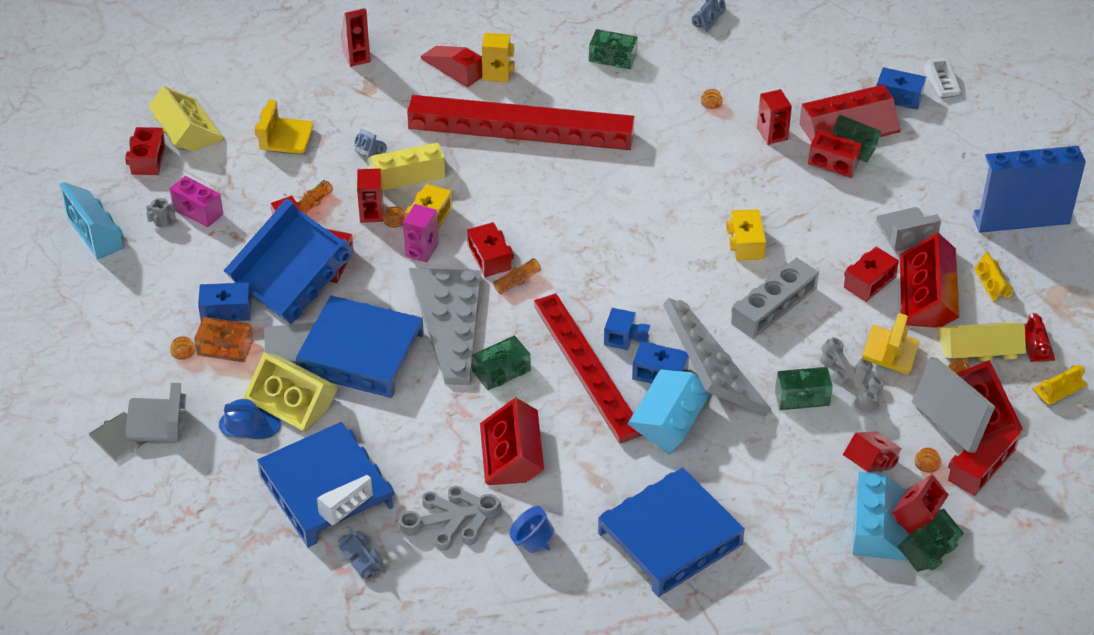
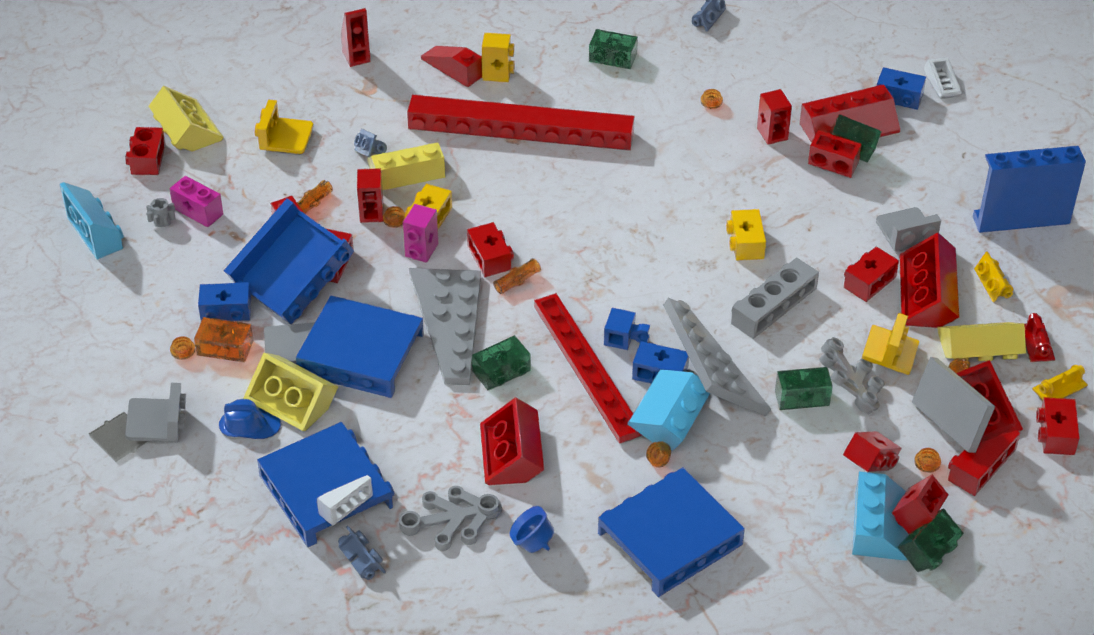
(658, 454): none -> clear orange plate
(1058, 426): none -> red brick

